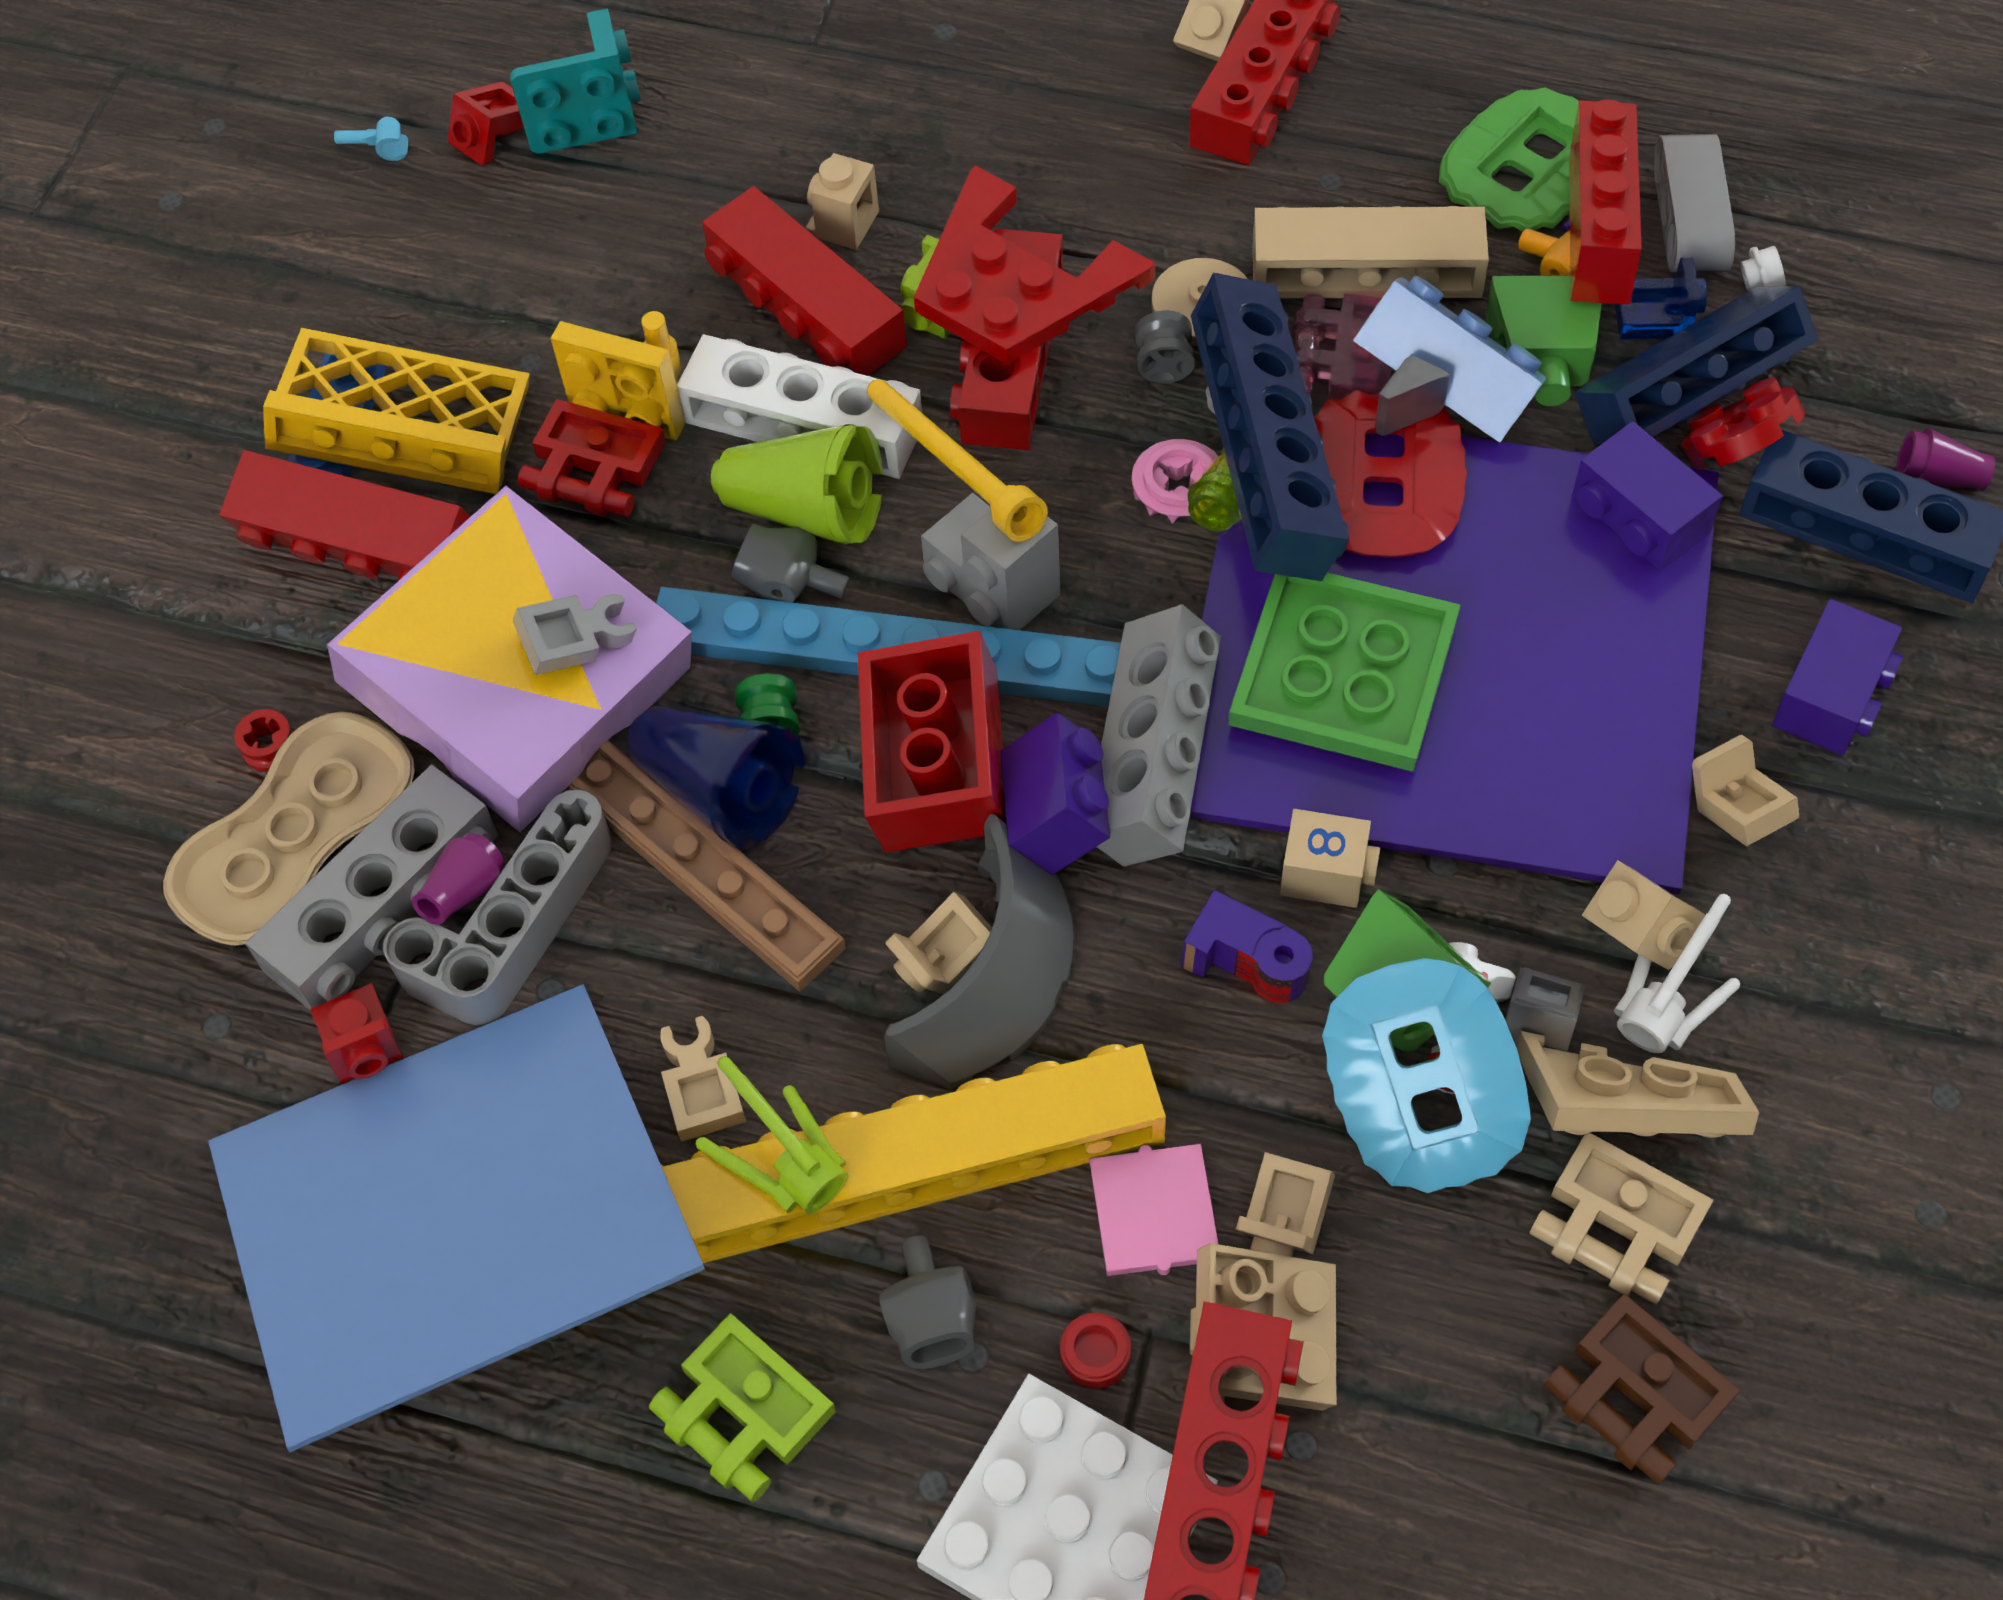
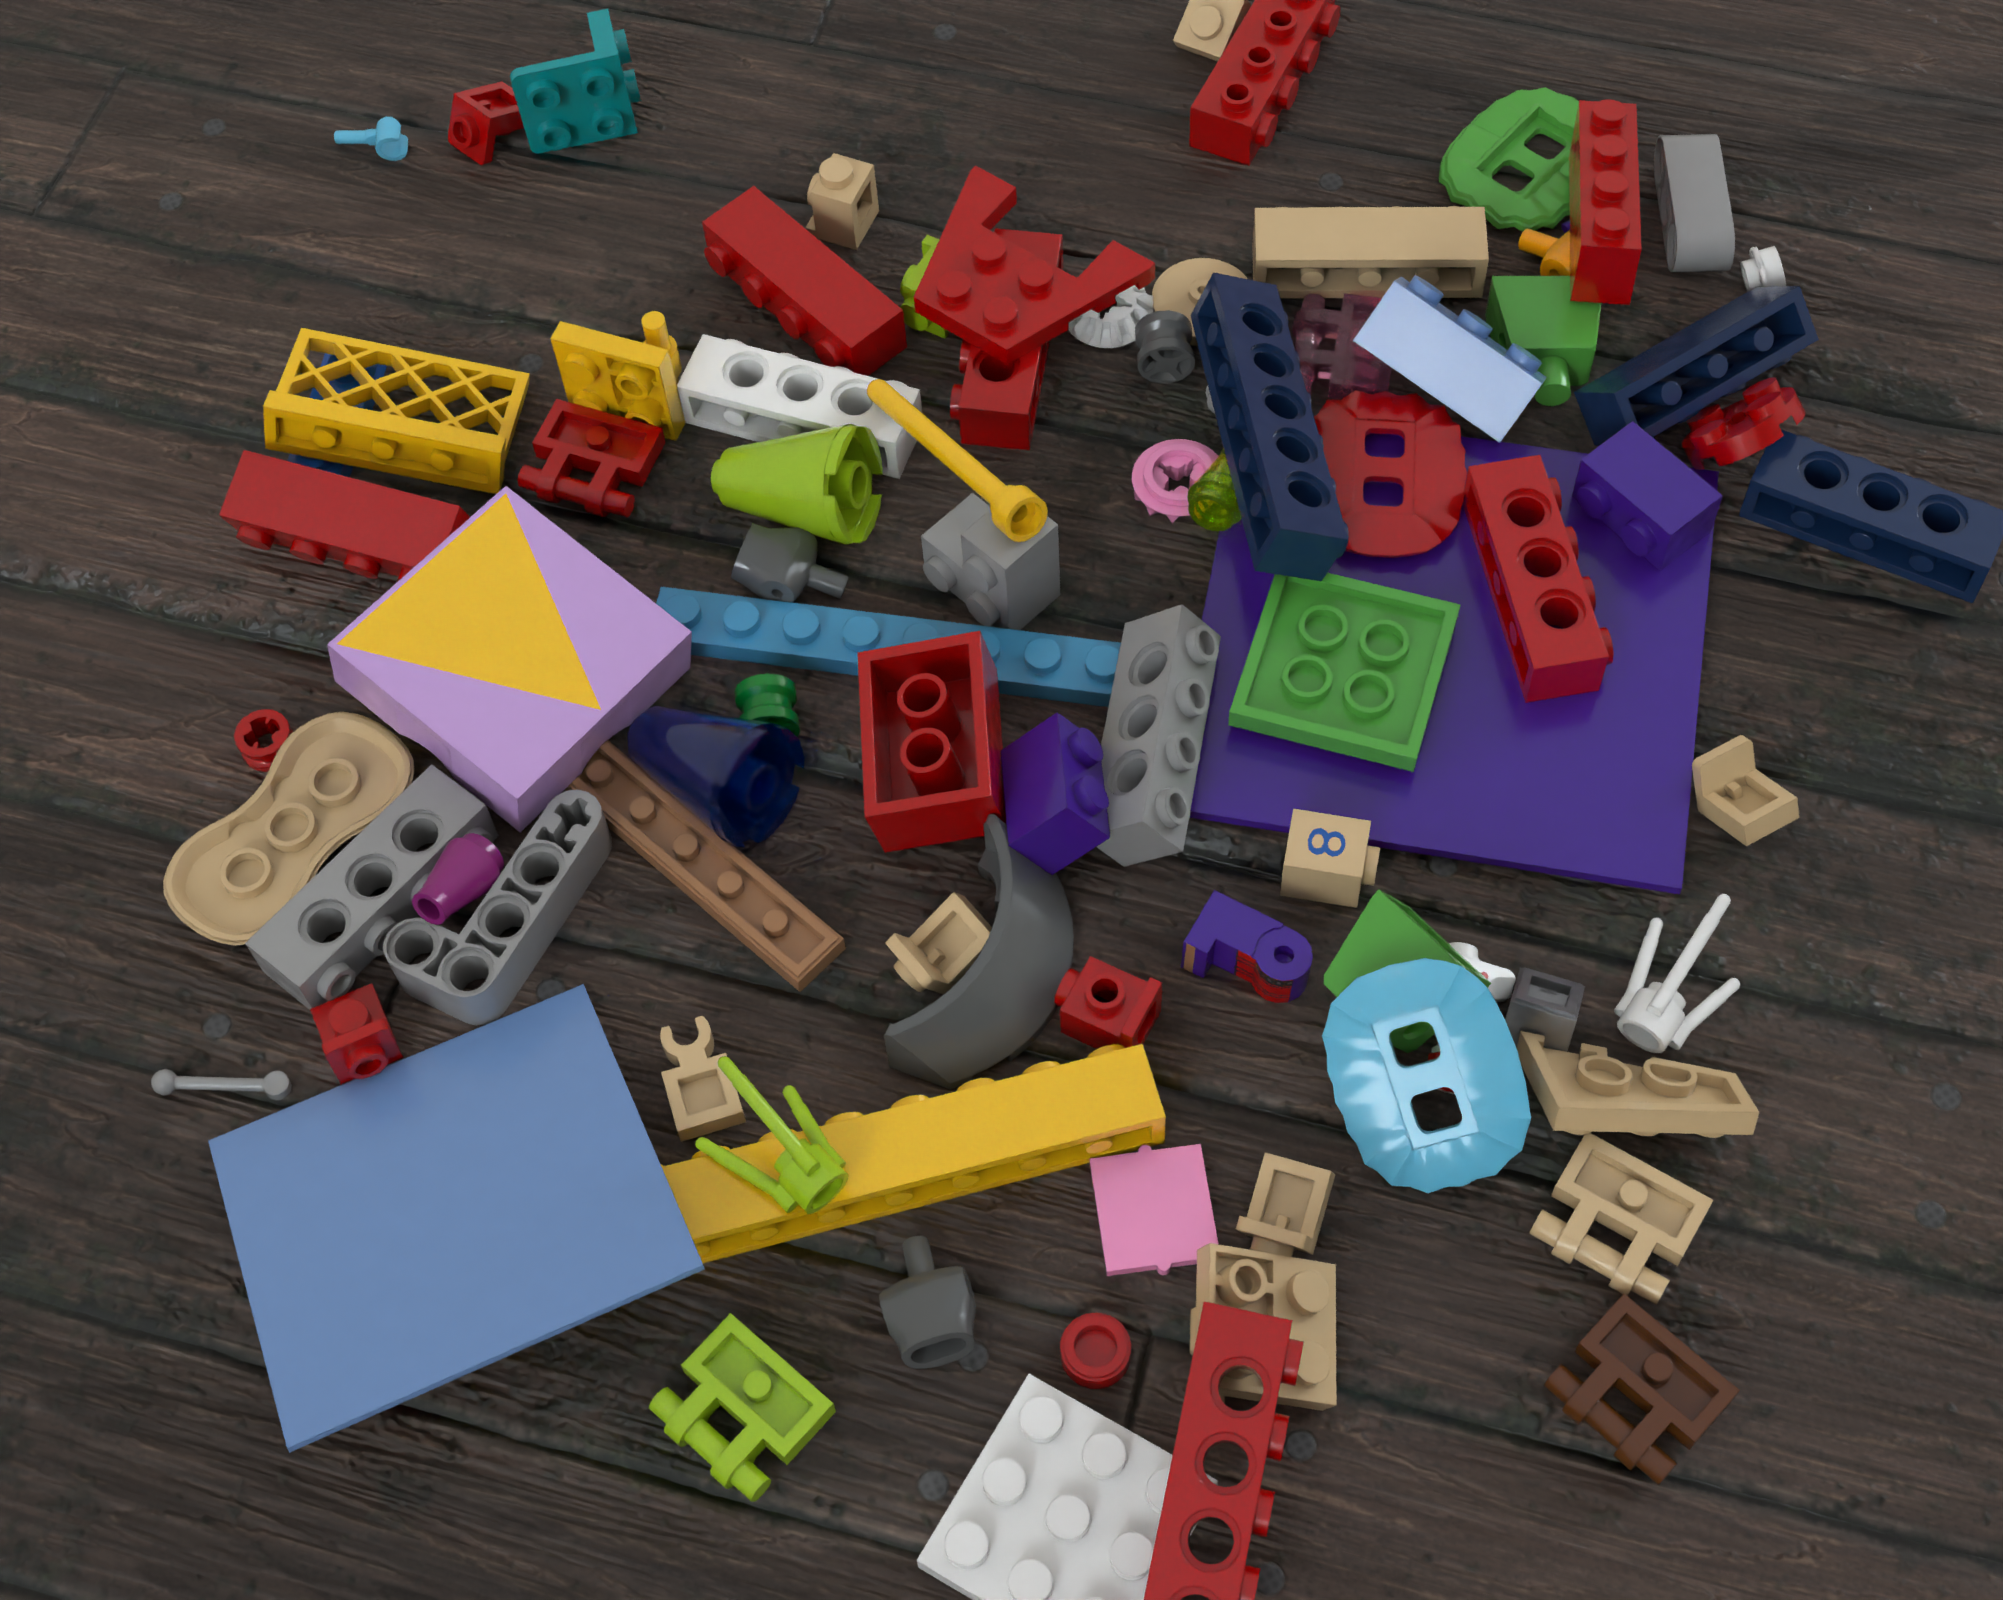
(274, 1084): none -> light grey hinge
(565, 635): light grey plate -> none
(1118, 324): none -> white gear
(1123, 1020): none -> red brick
(1411, 395): flat silver slope -> none
(1546, 659): none -> red brick
(1643, 915): tan bracket -> none
(1663, 305): clear blue bracket -> none
(1837, 677): dark purple brick -> none
(1944, 461): magenta cone -> none

